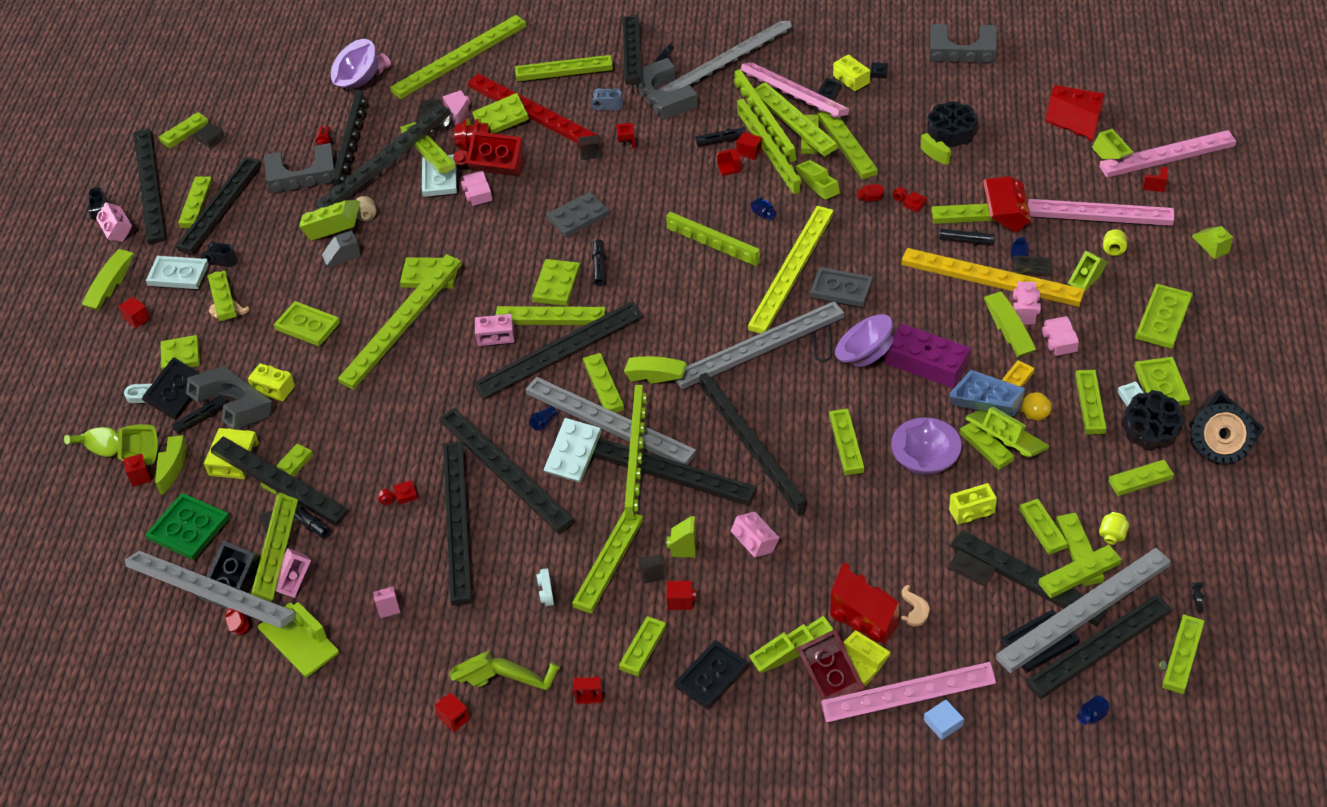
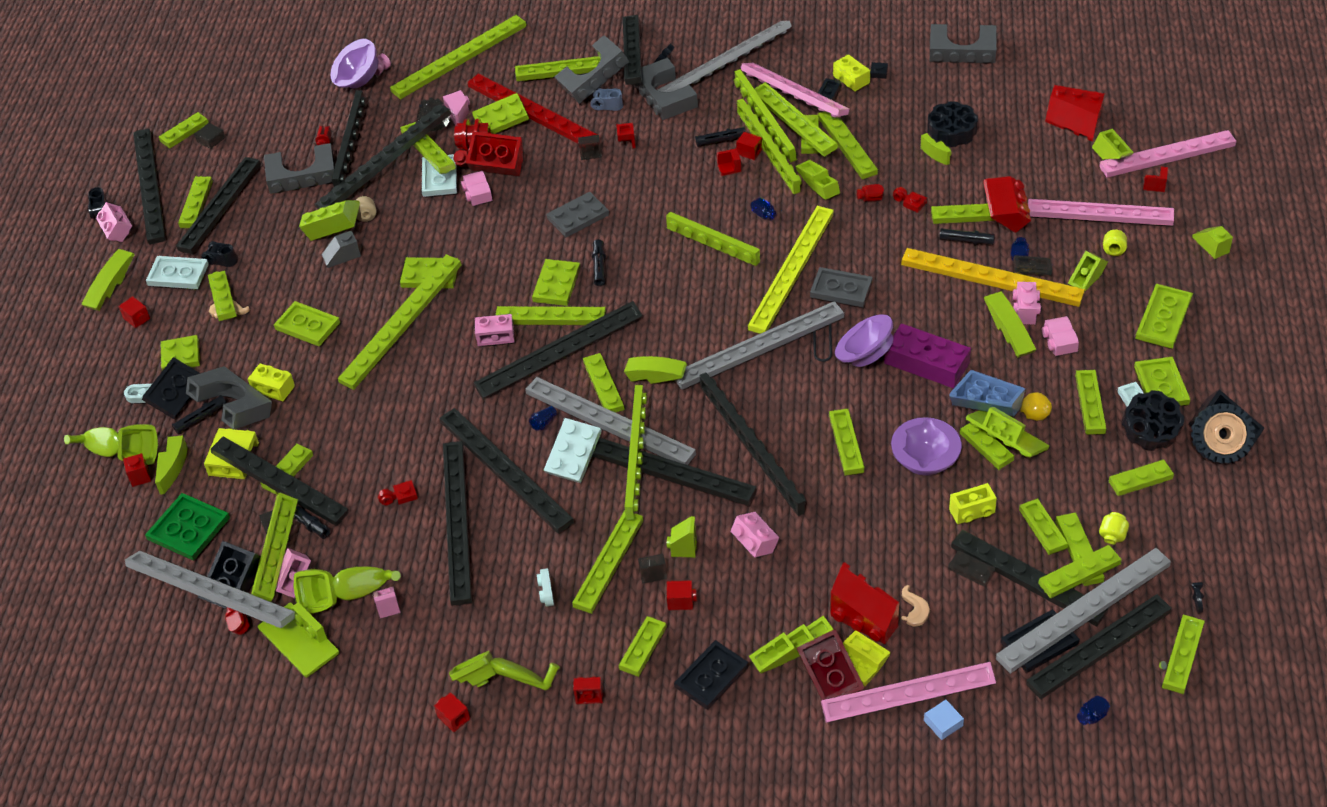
(319, 589): none -> lime piece
(584, 85): none -> dark grey arch
(1019, 374): yellow plate -> none

